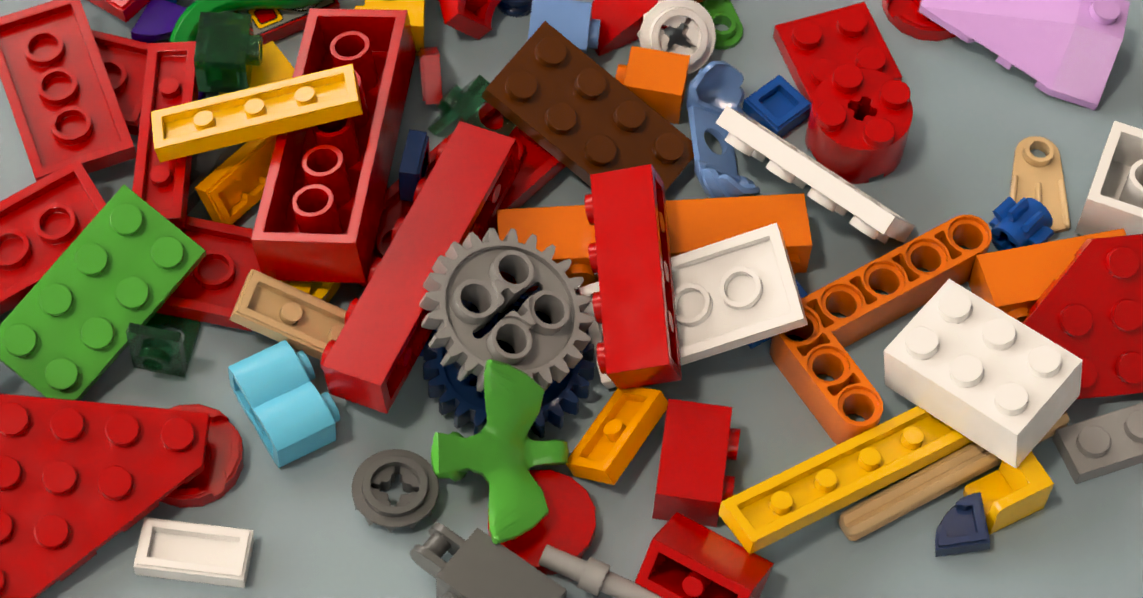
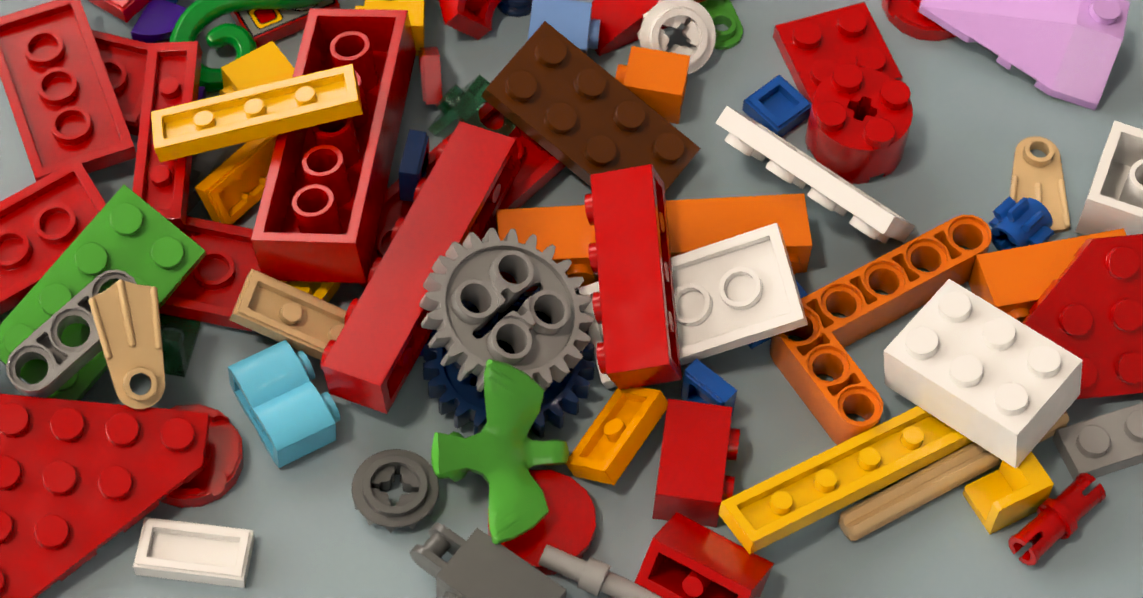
(47, 345): none -> light grey beam
(131, 339): none -> tan piece
(226, 51): clear green brick -> none
(705, 386): none -> blue tile
(707, 96): medium blue piece -> none
(963, 528): dark blue tile -> none
(1057, 519): none -> red pin

